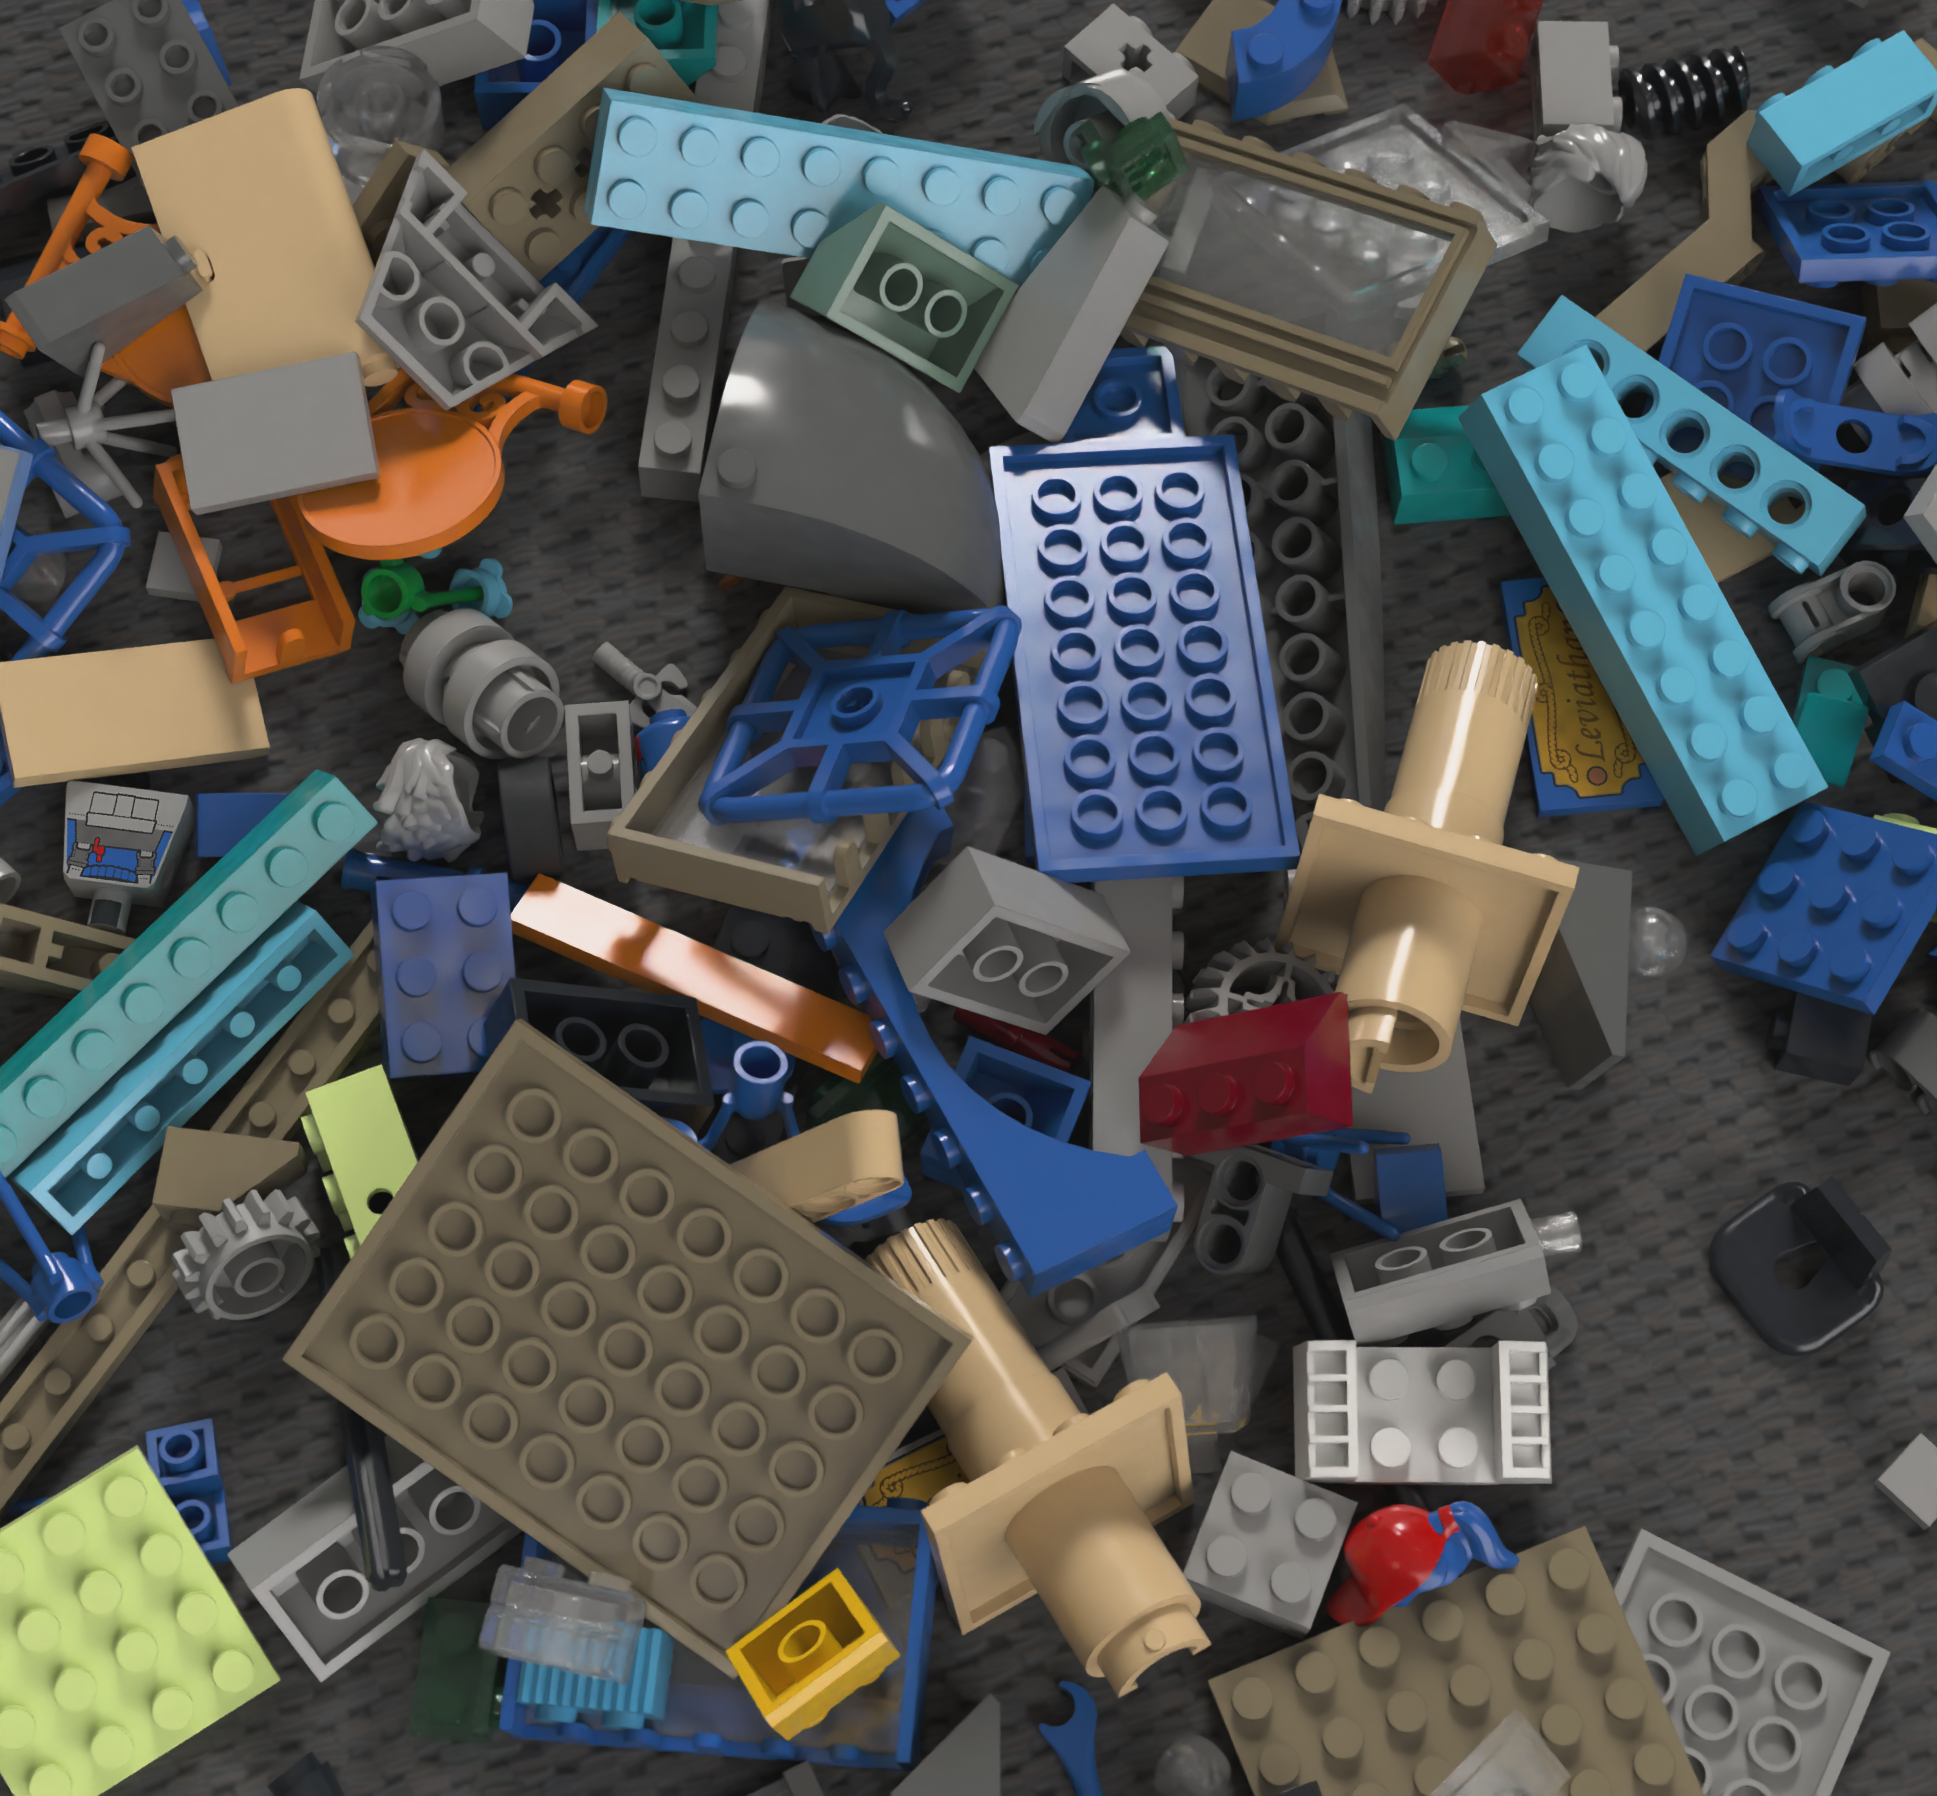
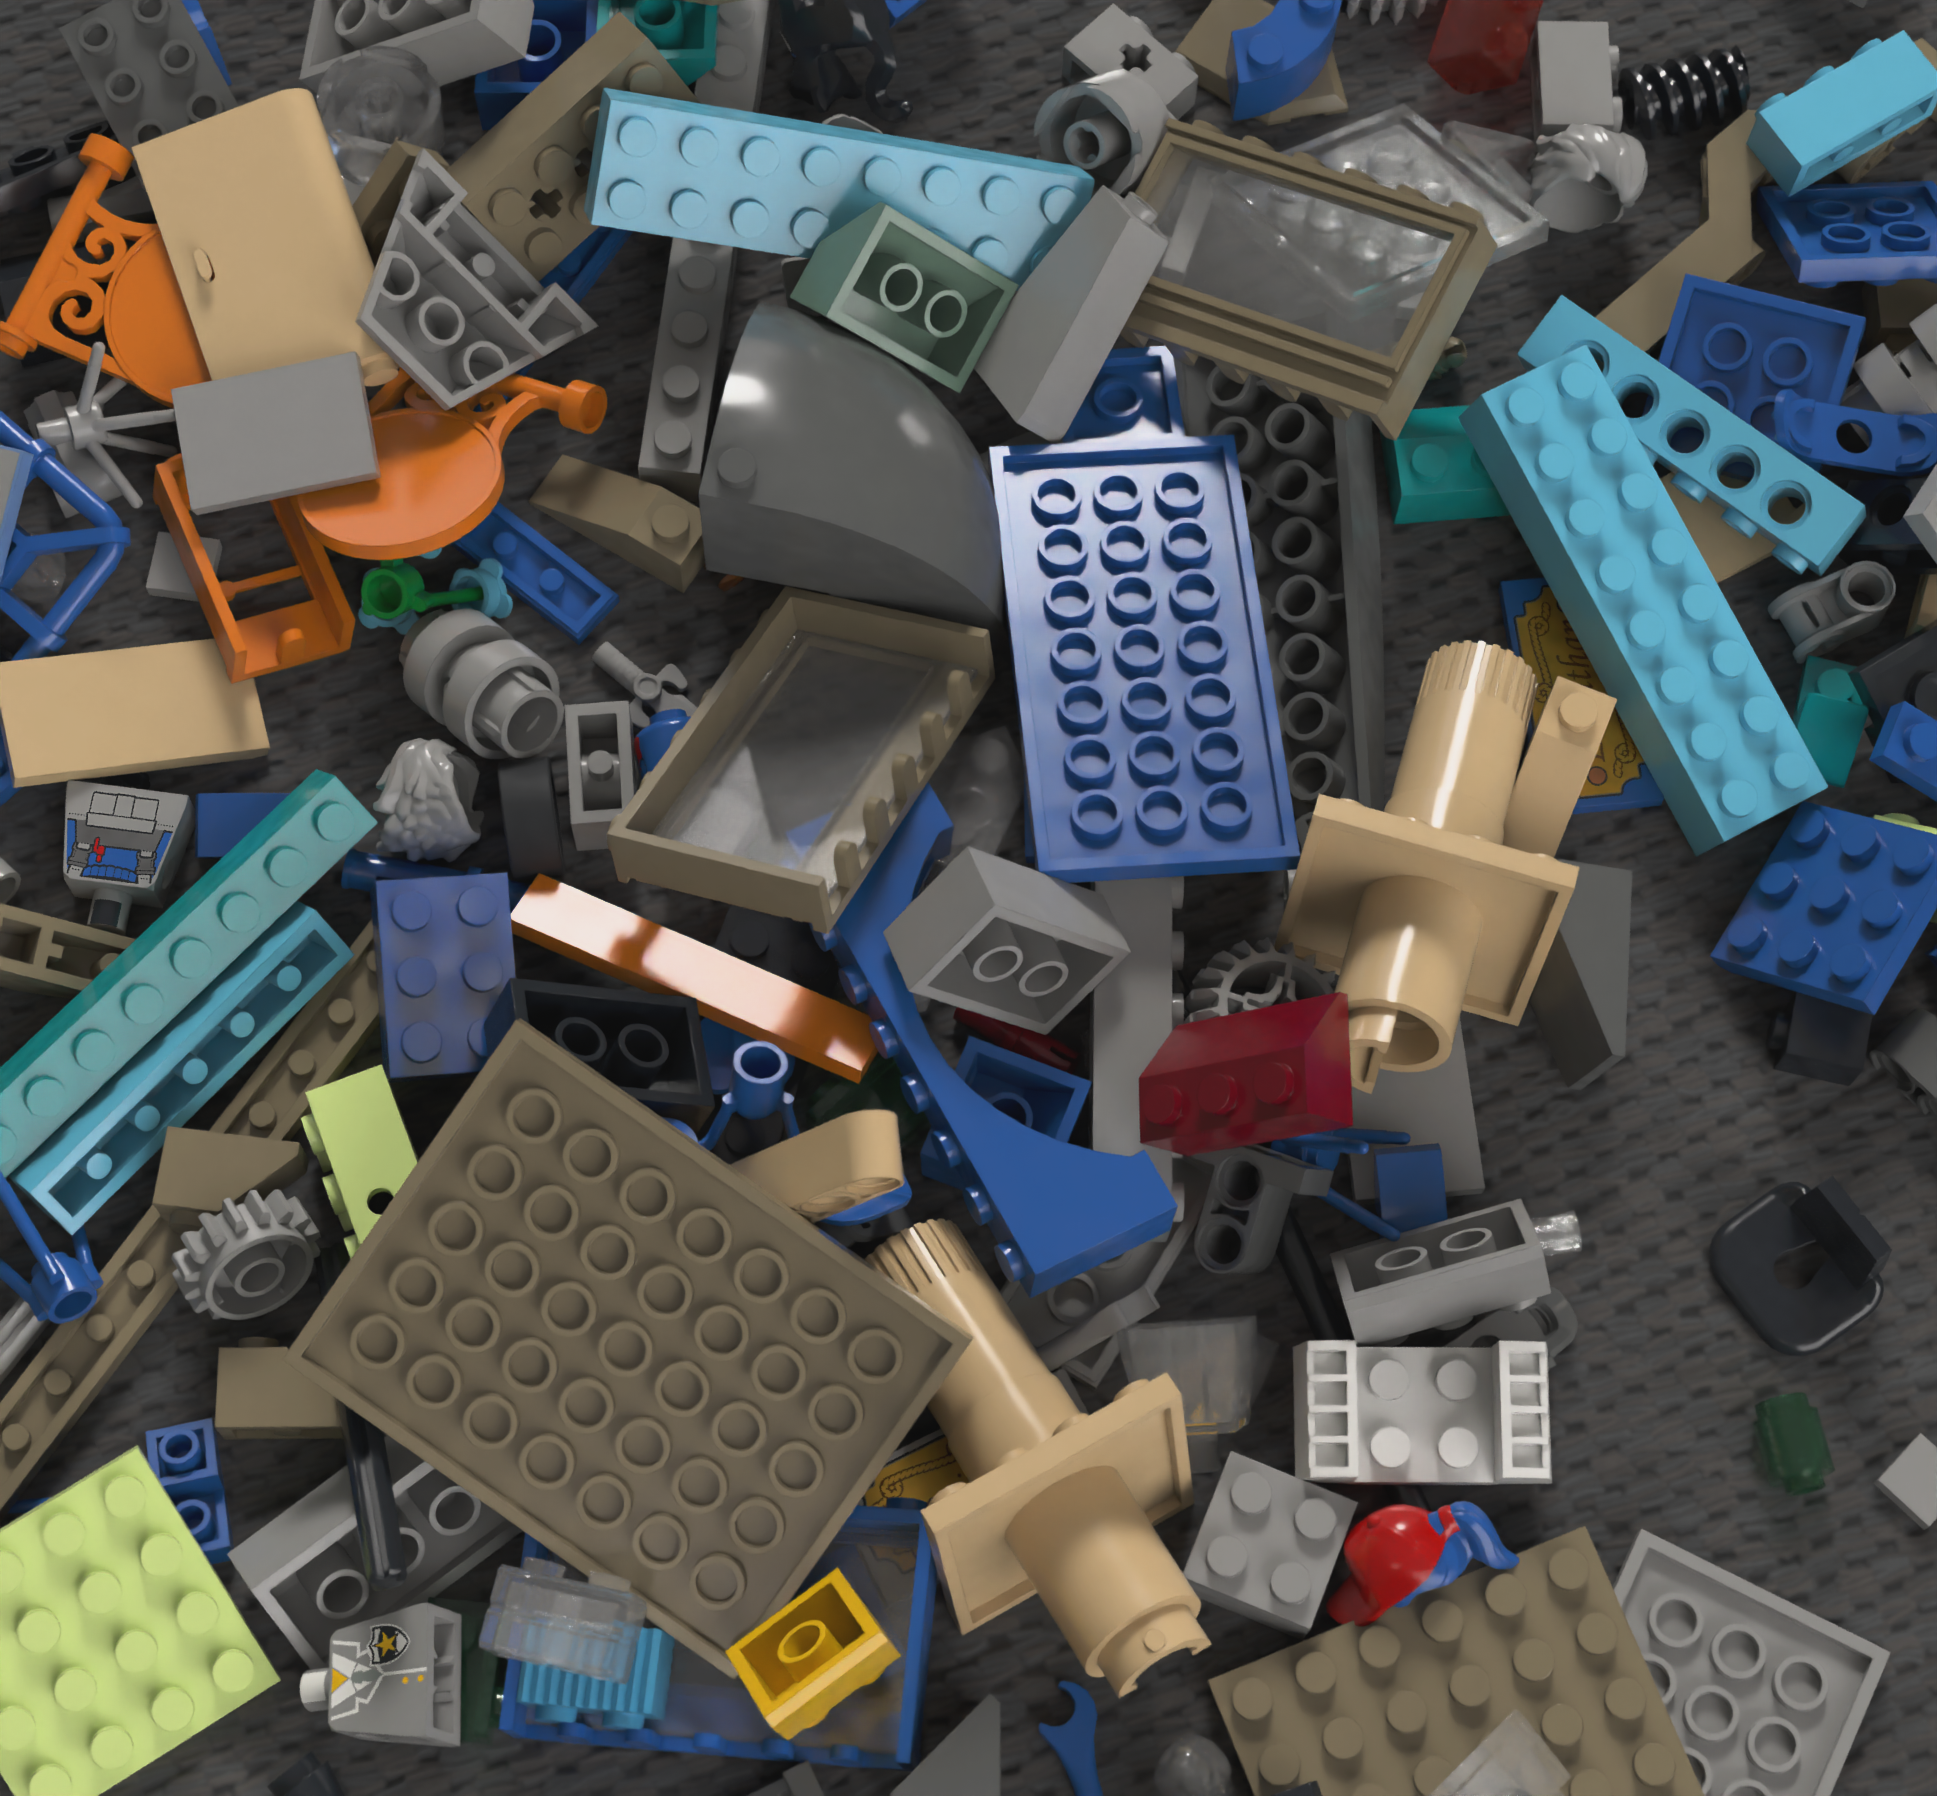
(106, 297): dark grey slope -> none
(269, 1398): none -> dark tan slope
(393, 1678): none -> light grey torso
(540, 573): none -> blue tile
(626, 517): none -> dark tan slope
(861, 714): blue plate -> none
(1139, 161): clear green bracket -> none
(1556, 766): none -> tan slope
(1656, 942): clear piece -> none
(1792, 1444): none -> clear green brick

